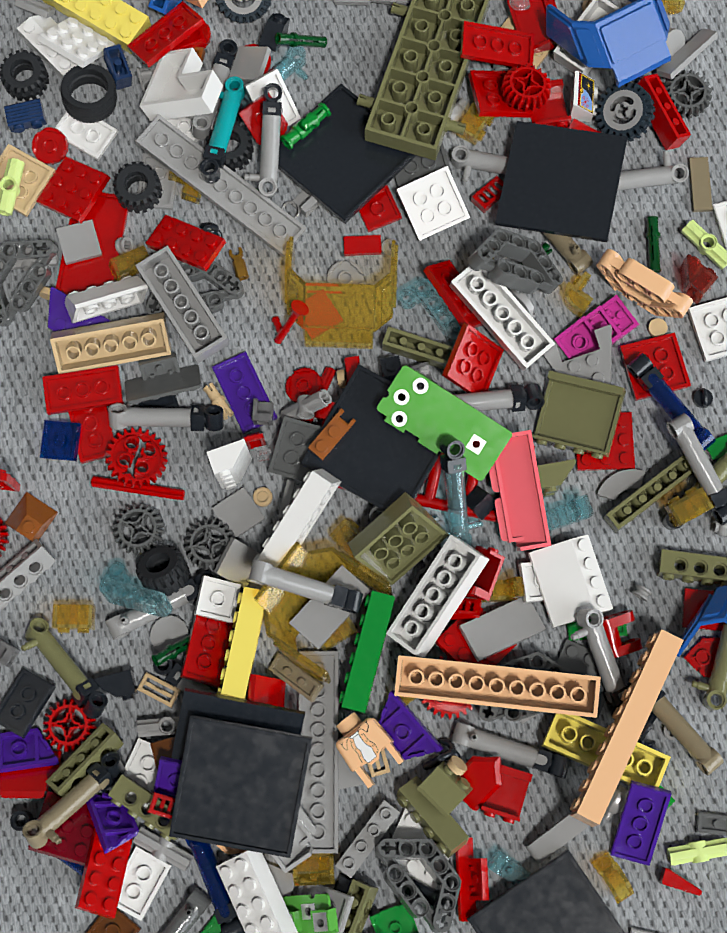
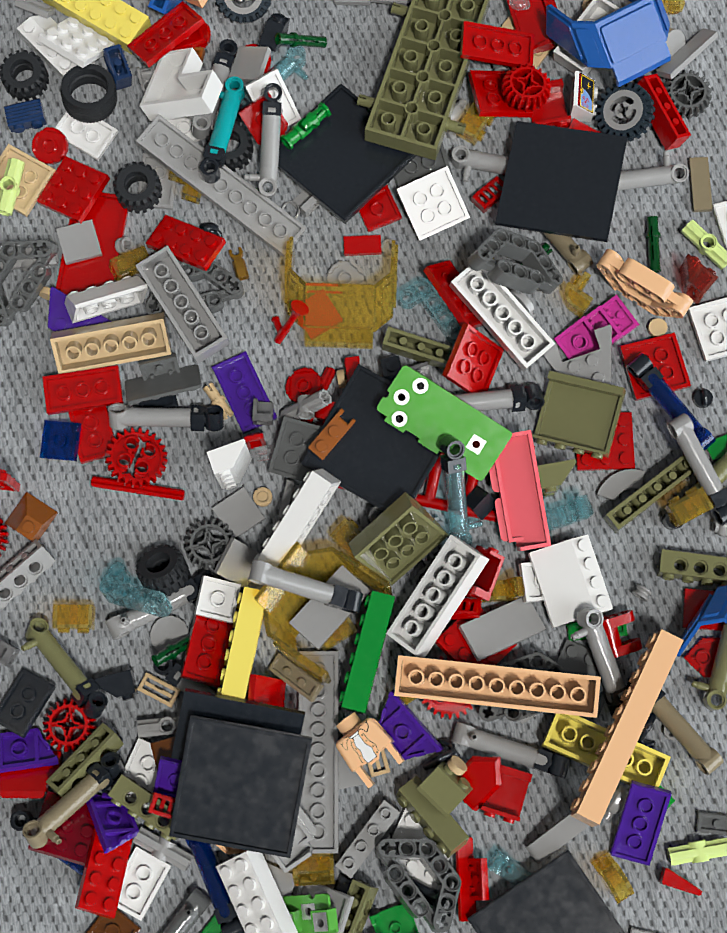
(153, 536): dark grey gear -> none

